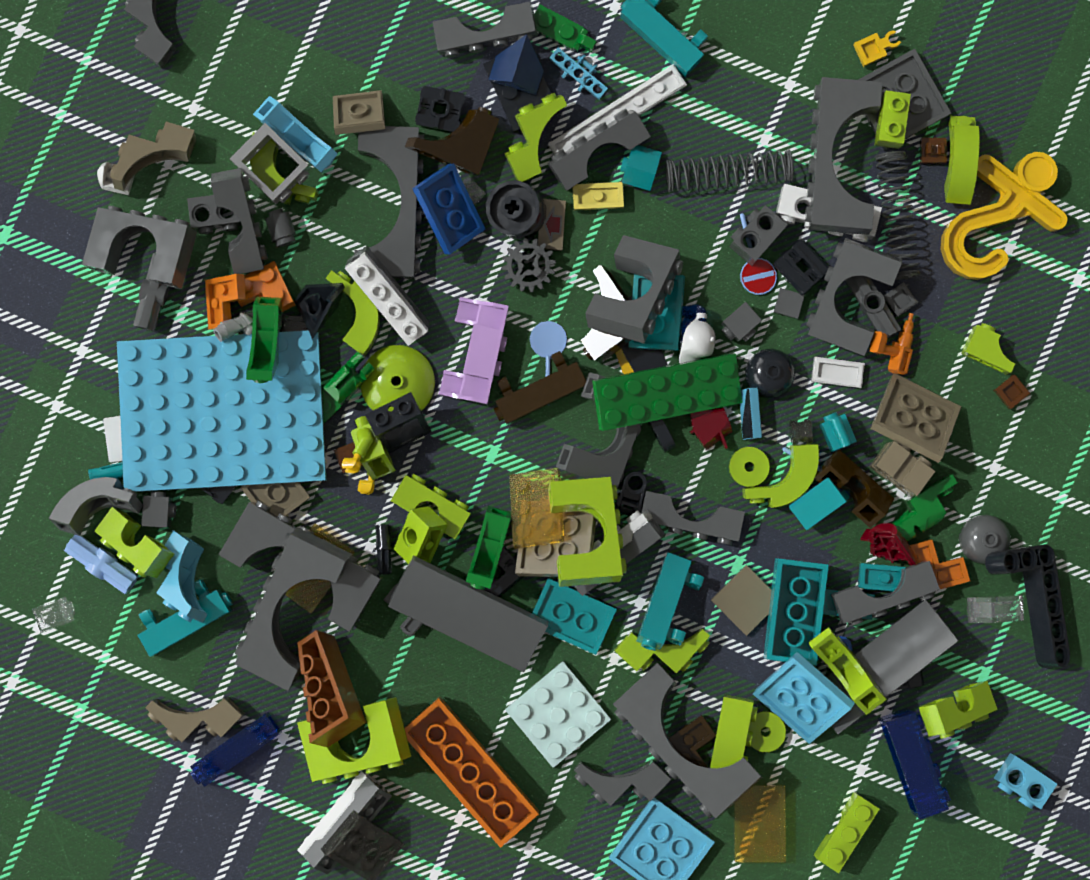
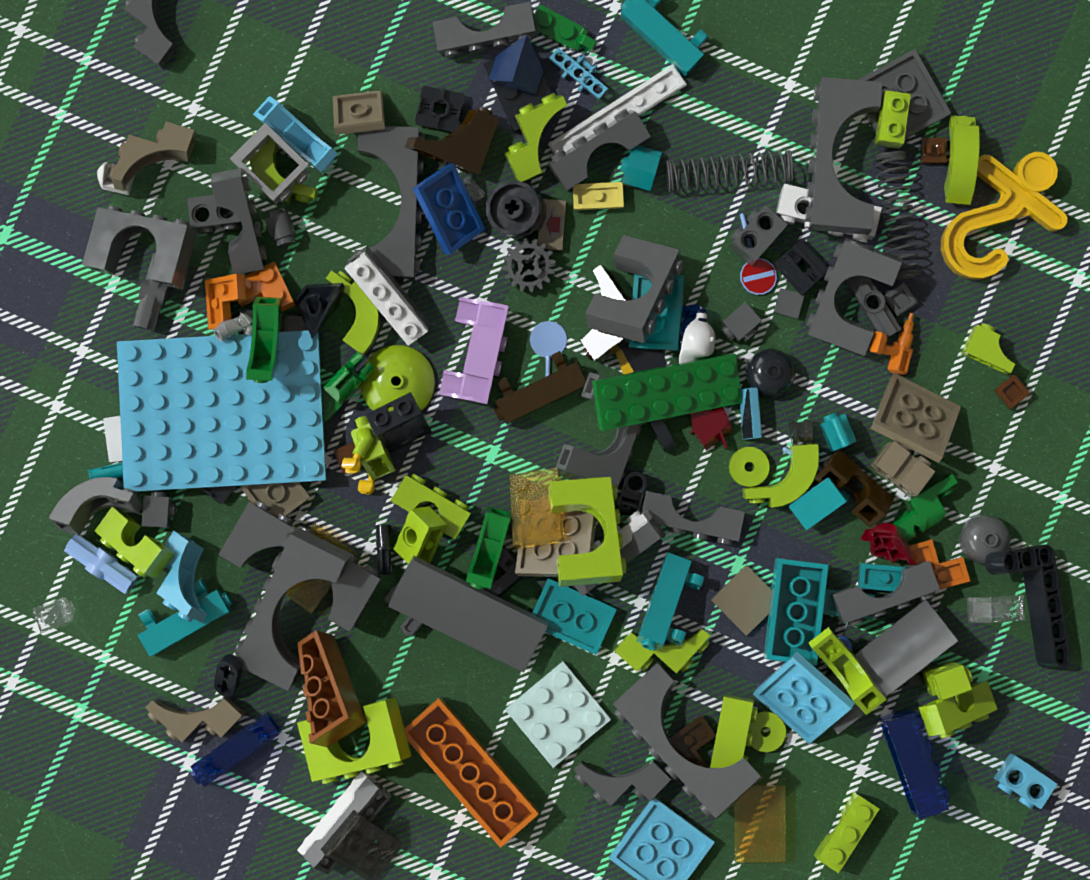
(223, 675): none -> black beam
(837, 372): white tile -> none
(873, 48): yellow plate -> none
(947, 679): none -> lime arch

